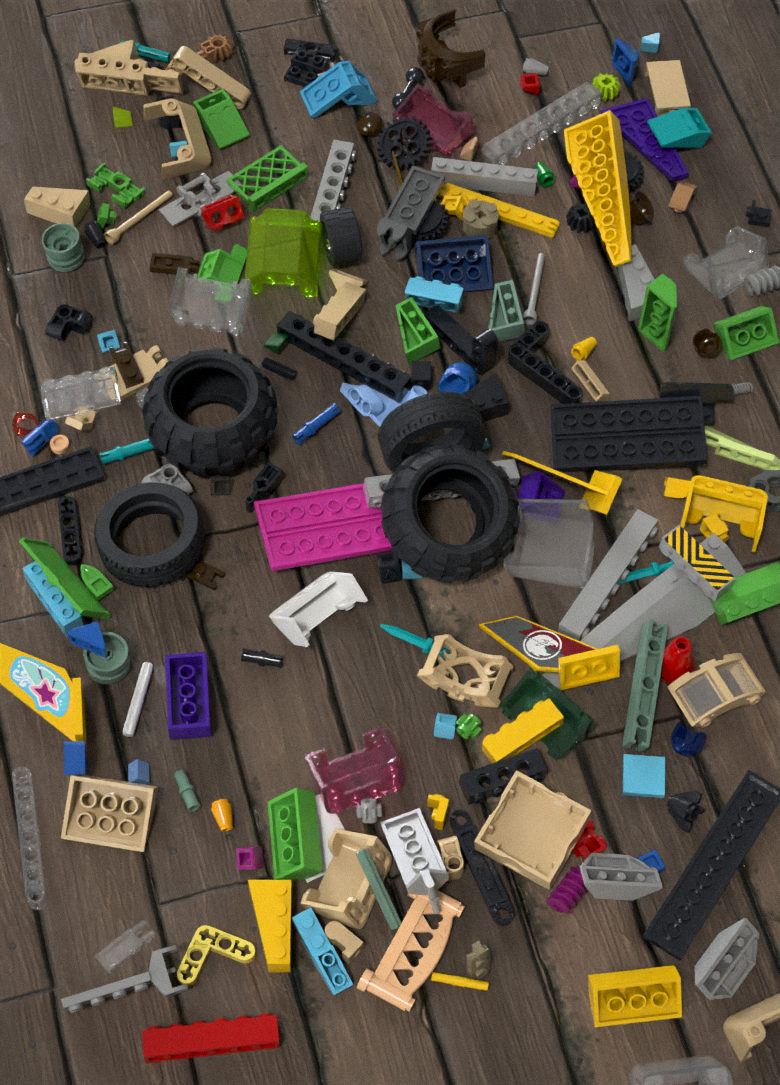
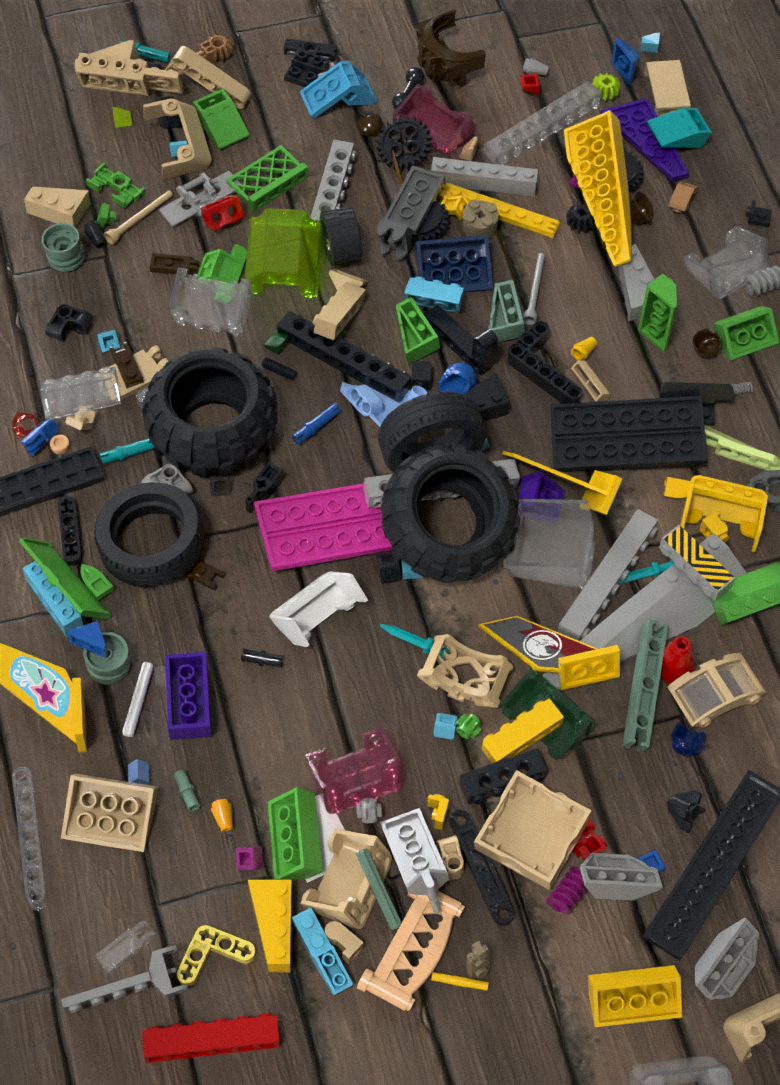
(75, 758): blue slope -> none
(545, 175): green cone -> none
(643, 776): medium azure tile -> none

